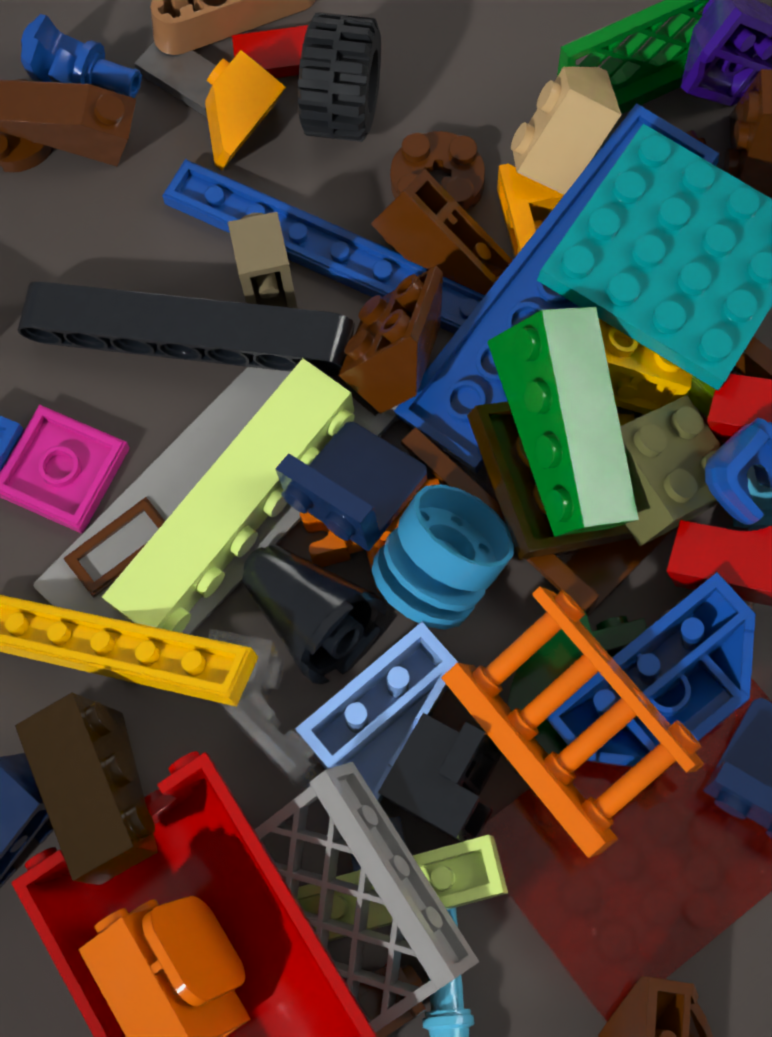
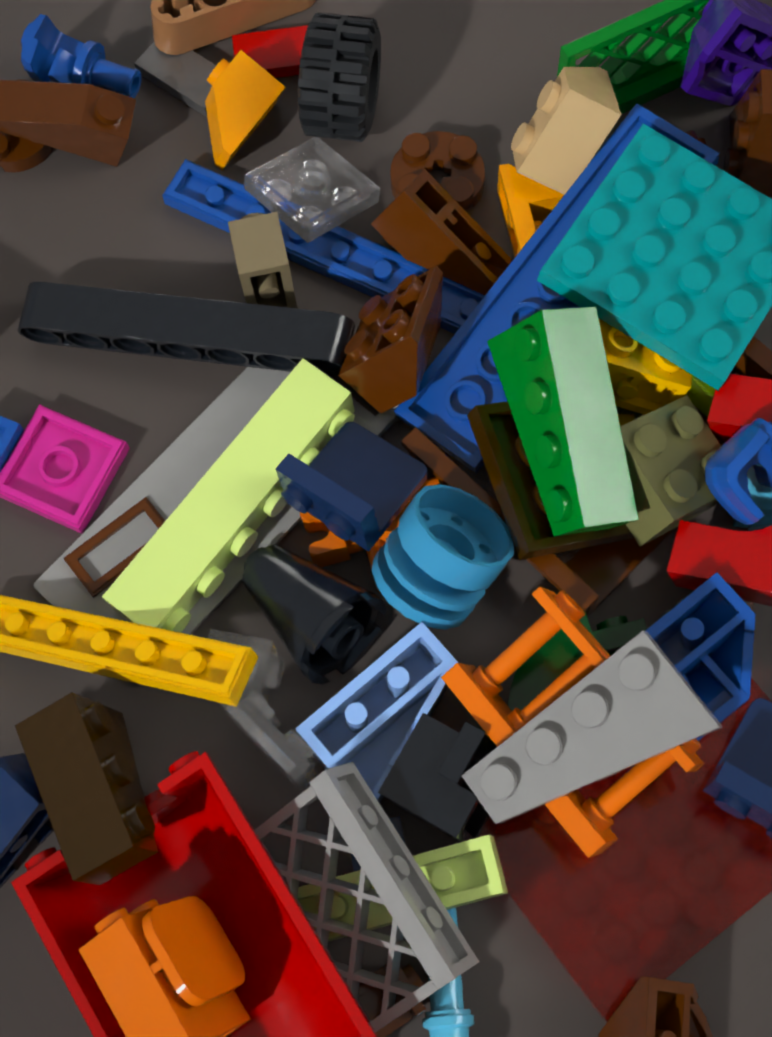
(312, 188): none -> clear plate
(603, 724): none -> light grey wing

